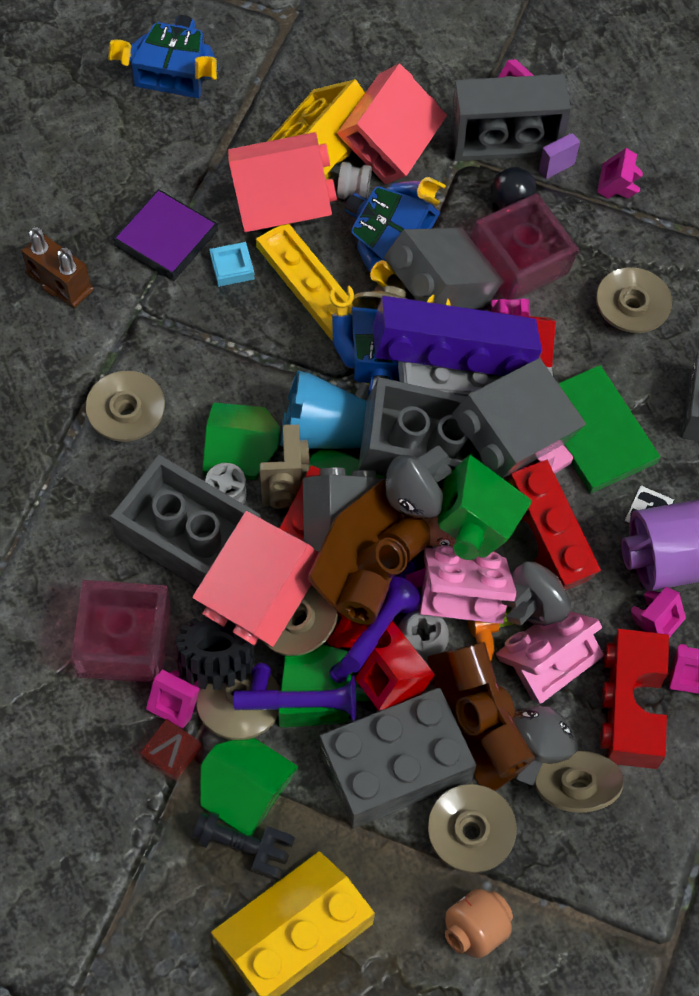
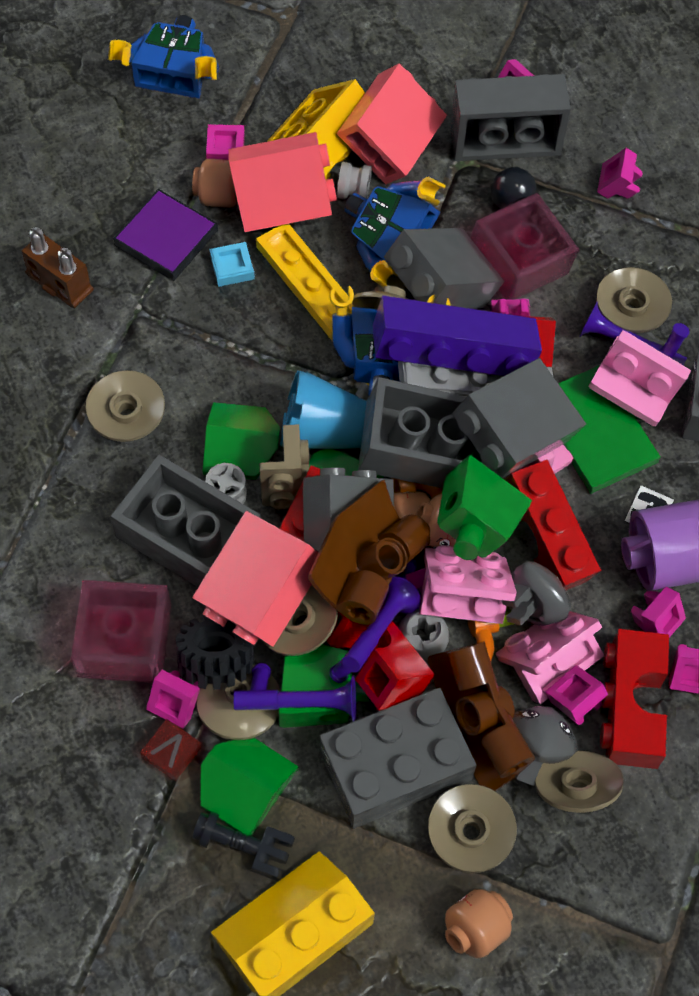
(214, 184): none -> nougat head
(222, 138): none -> dark pink tile
(414, 486): dark grey piece -> none
(559, 155): medium lavender tile -> none
(576, 694): none -> dark pink tile
(599, 324): none -> dark purple piece
(639, 378): none -> bright pink bracket

